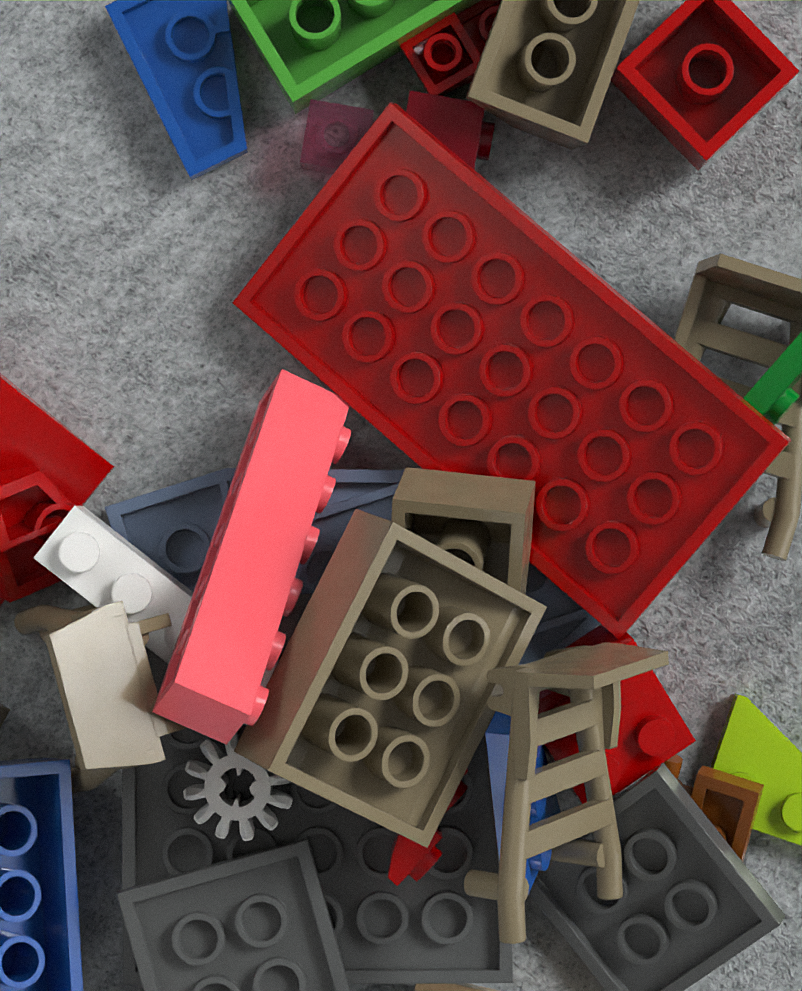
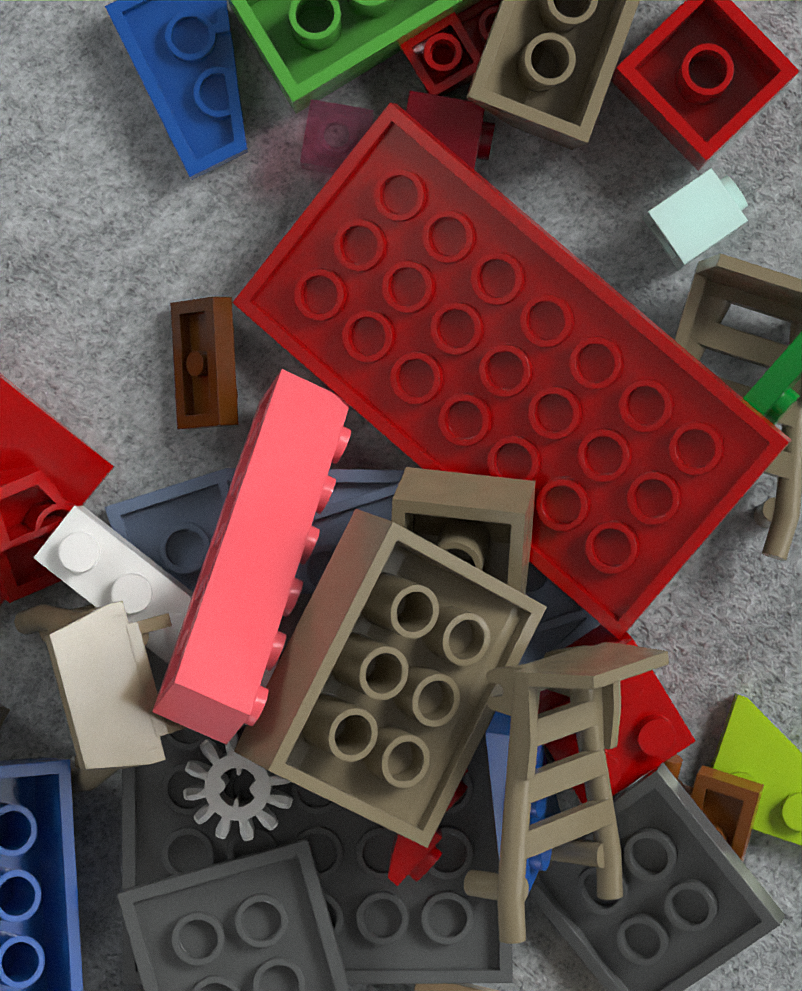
(204, 363): none -> reddish brown plate
(697, 217): none -> light aqua brick

